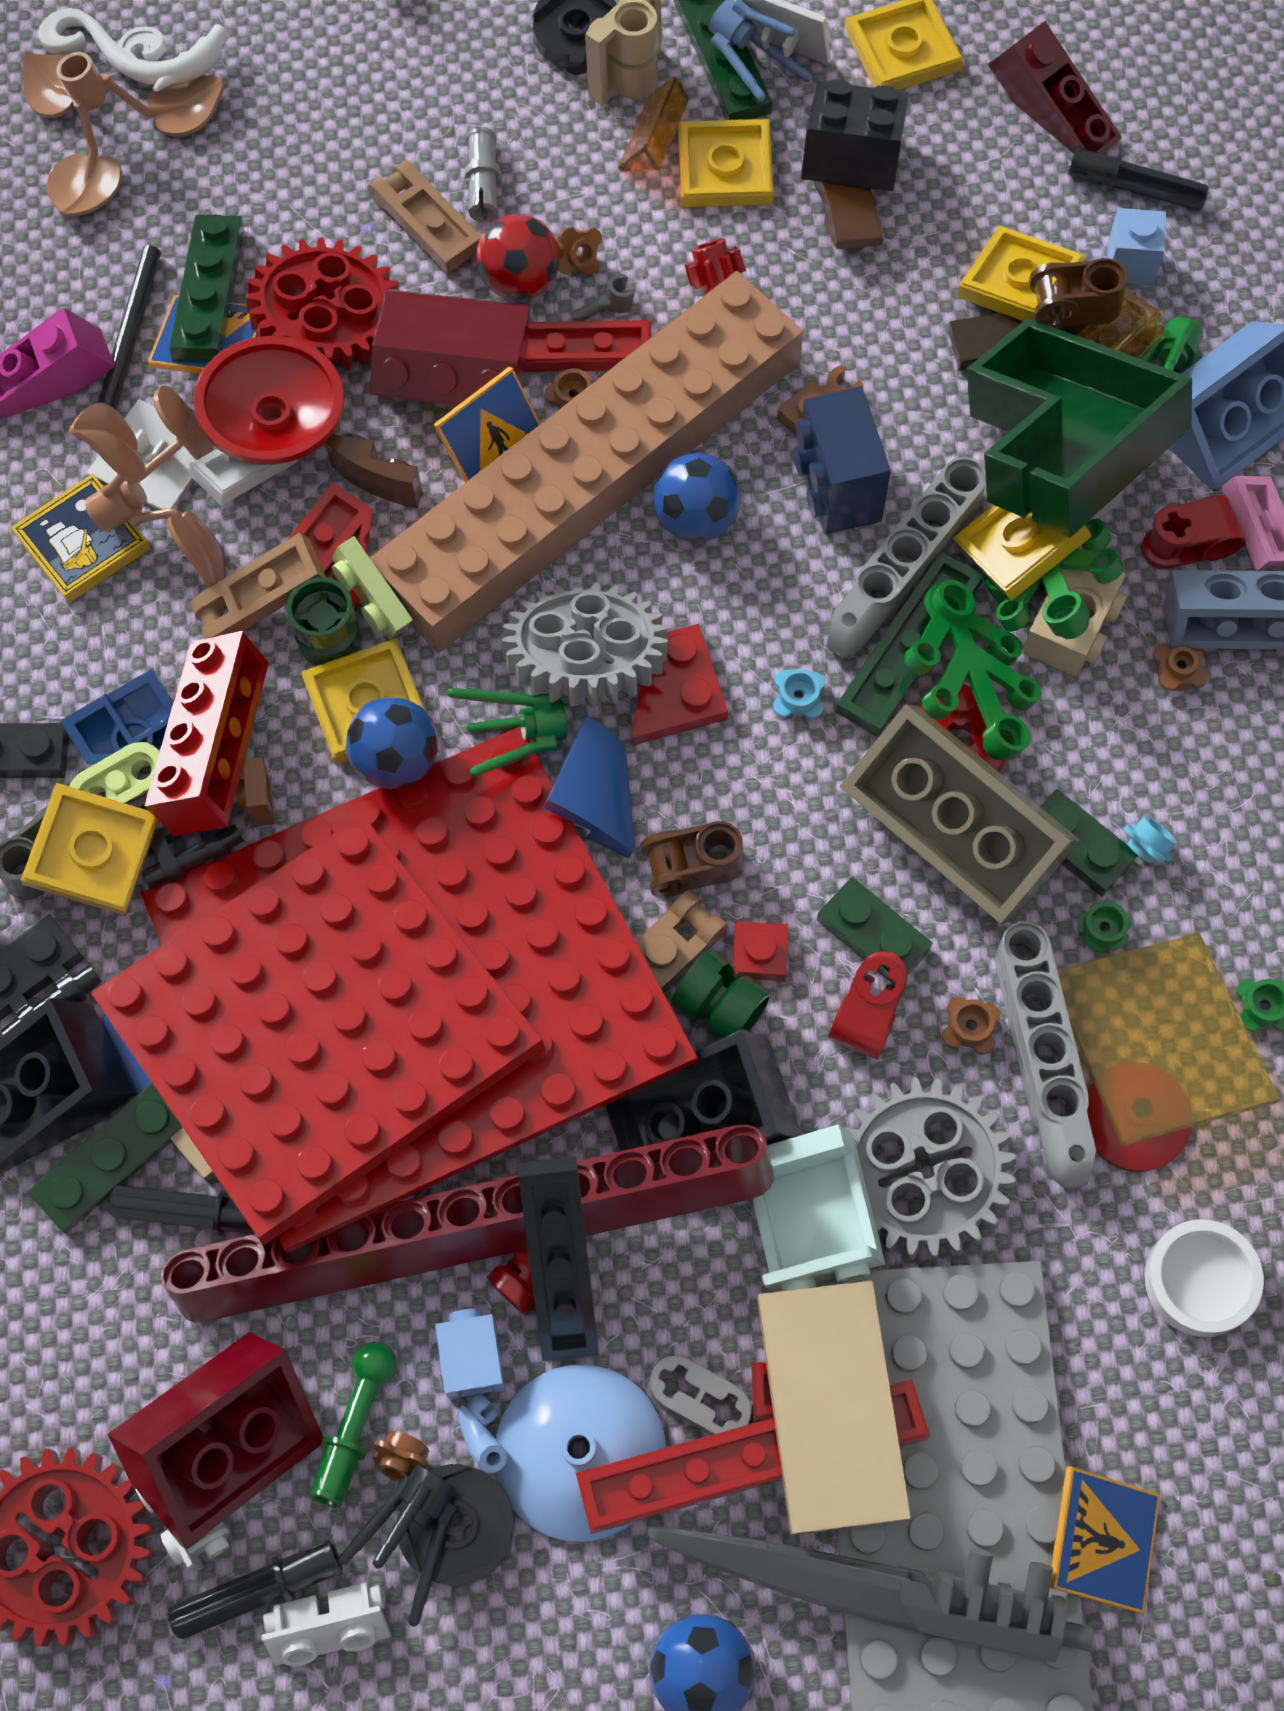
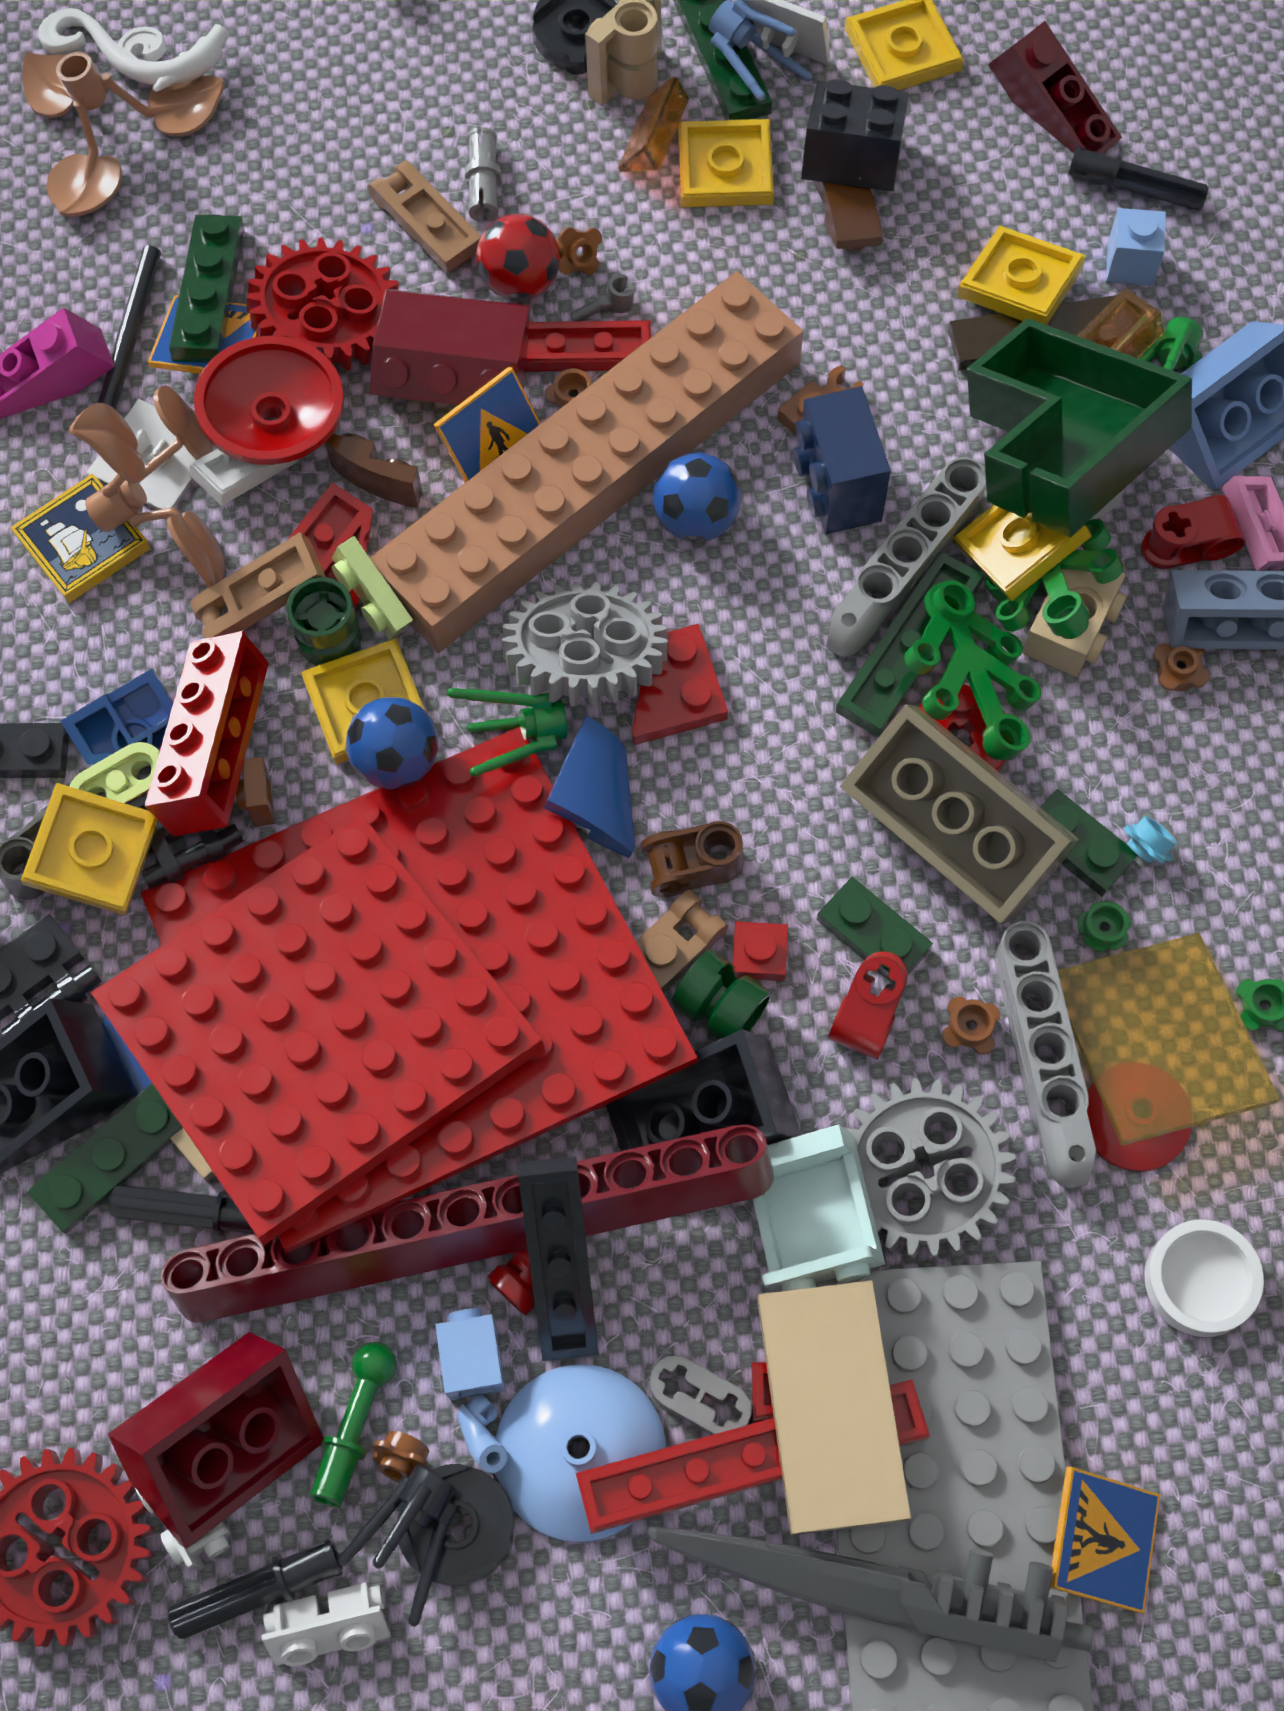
(713, 264): red gear -> none
(799, 680): medium azure plate -> none
(1081, 293): reddish brown piece -> none

